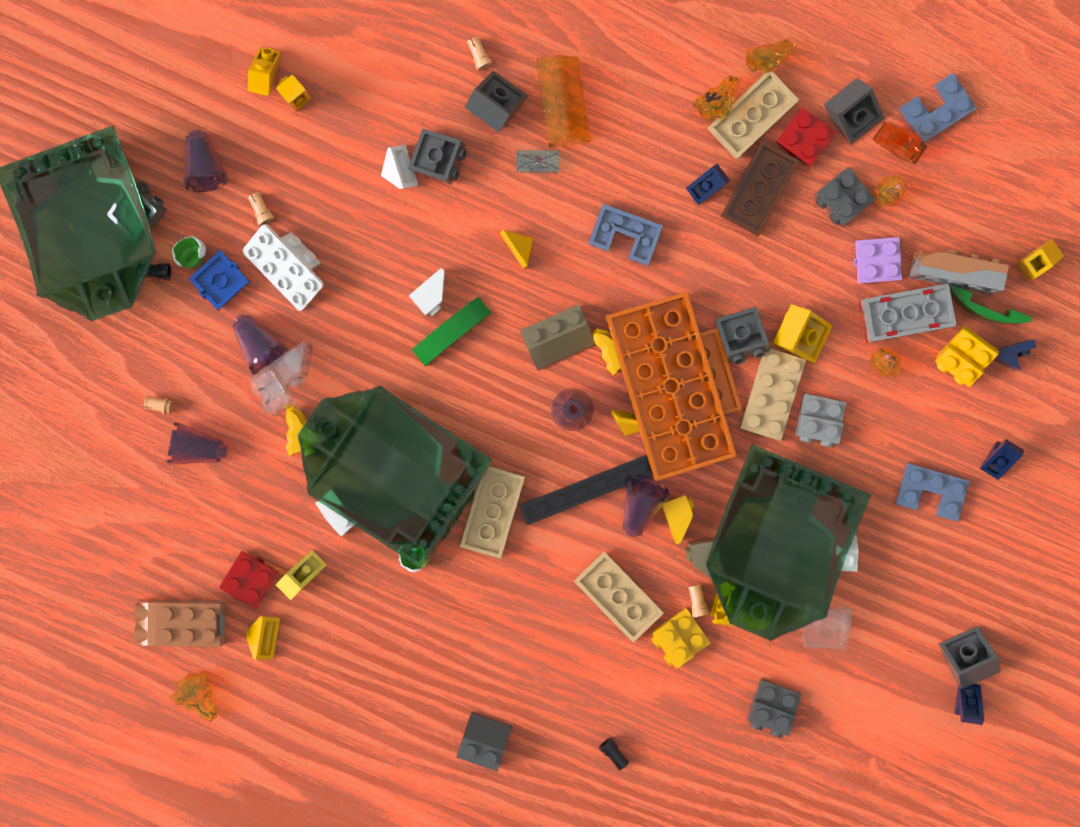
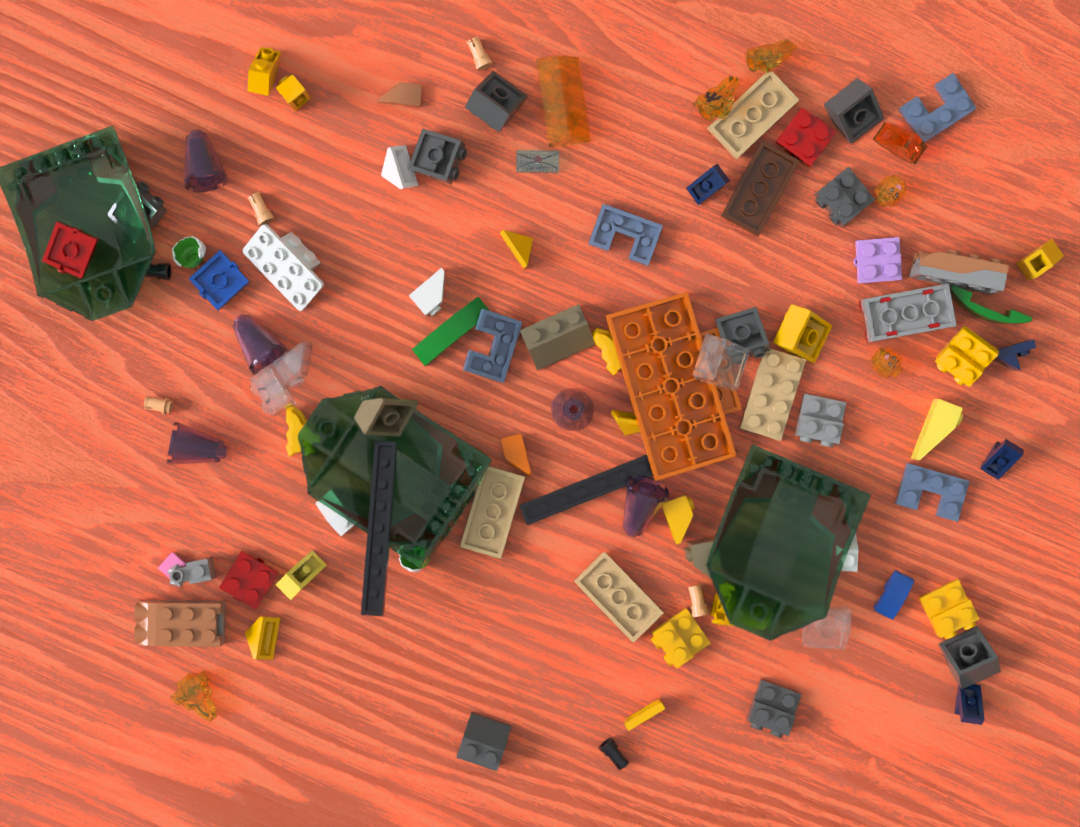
(70, 249): none -> red plate
(171, 560): none -> bright pink tile
(194, 571): none -> light grey brick
(379, 528): none -> black plate
(385, 416): none -> dark tan slope
(403, 94): none -> nougat slope
(505, 337): none -> sand blue plate
(516, 453): none -> orange slope
(644, 714): none -> yellow tile
(721, 362): none -> clear slope
(895, 594): none -> blue slope
(939, 423): none -> light yellow slope
(949, 609): none -> yellow plate

